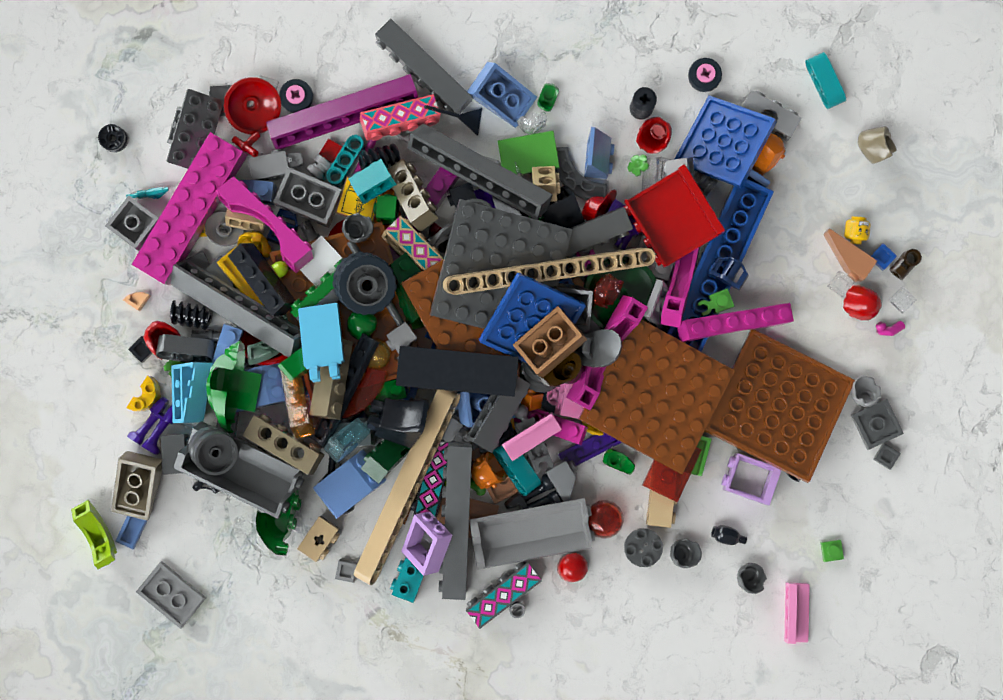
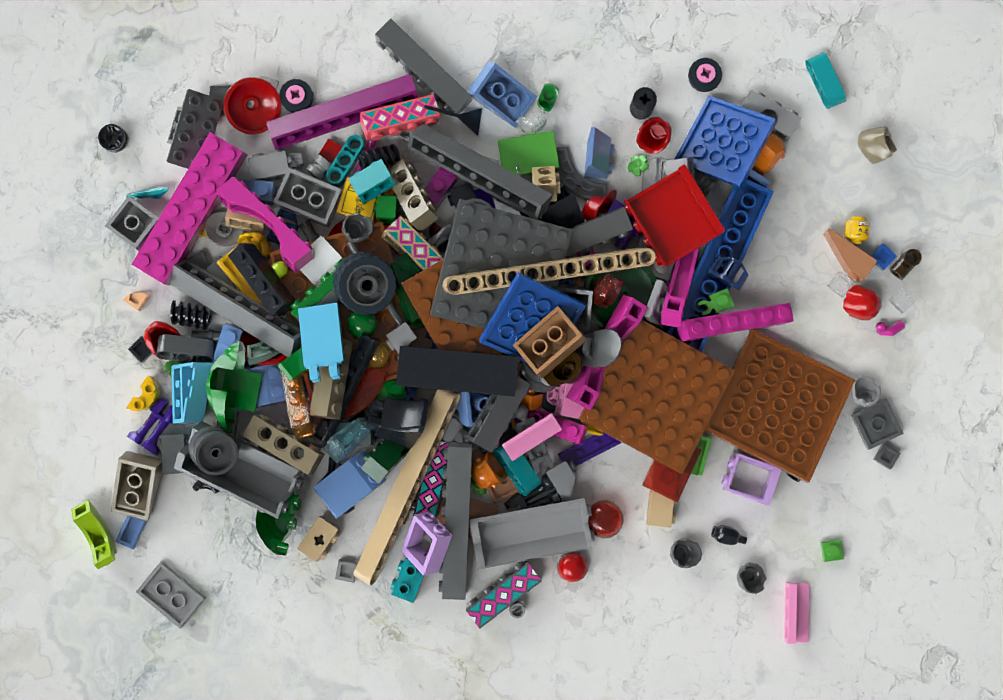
(246, 146): red piece -> none
(618, 461): green hair -> none
(651, 552): dark grey plate -> none

